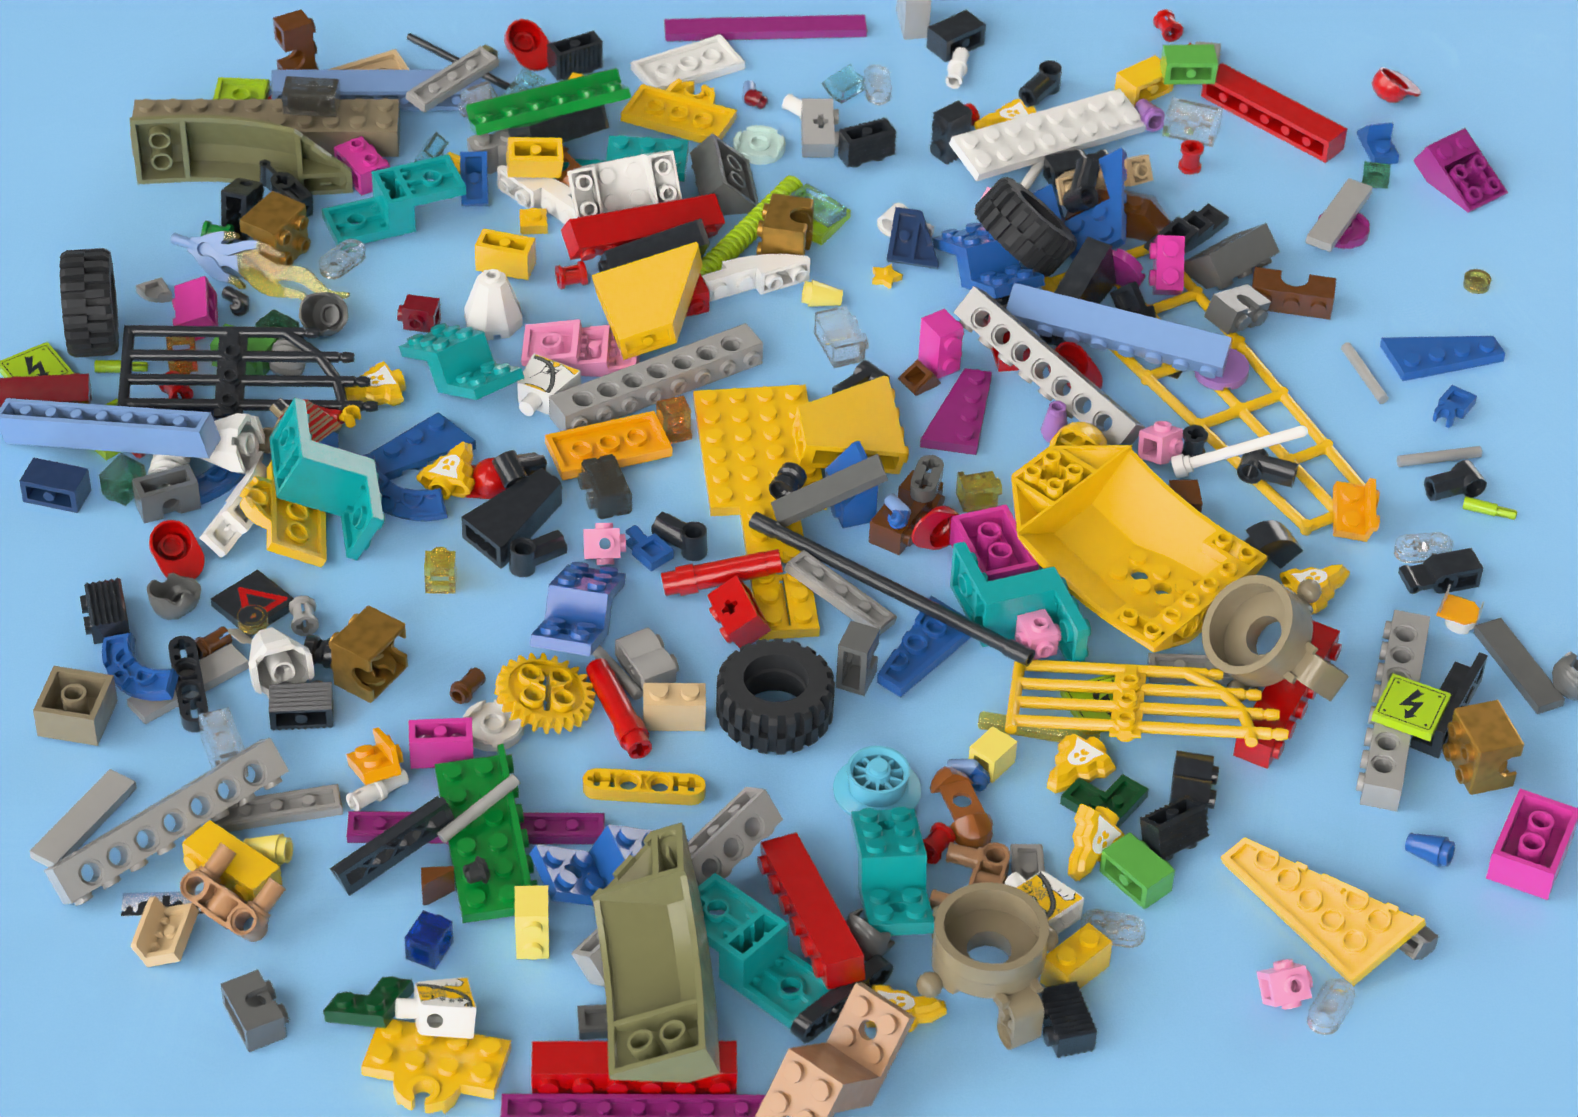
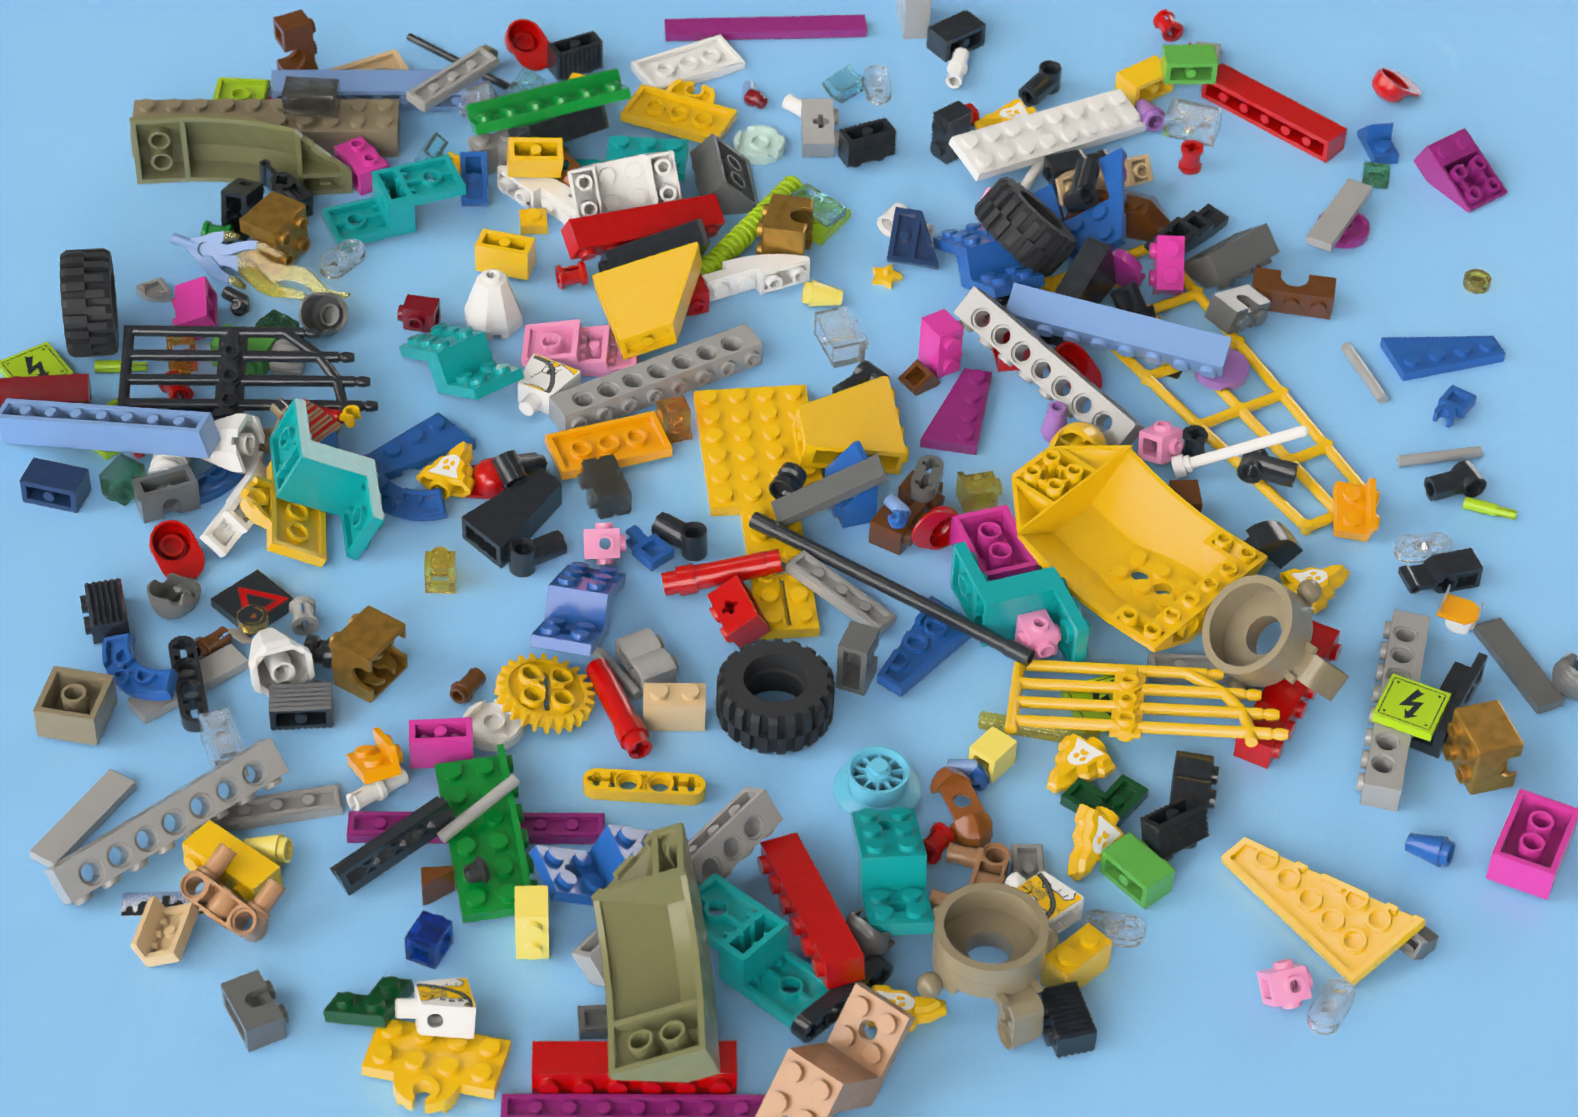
(385, 386): yellow rock -> none

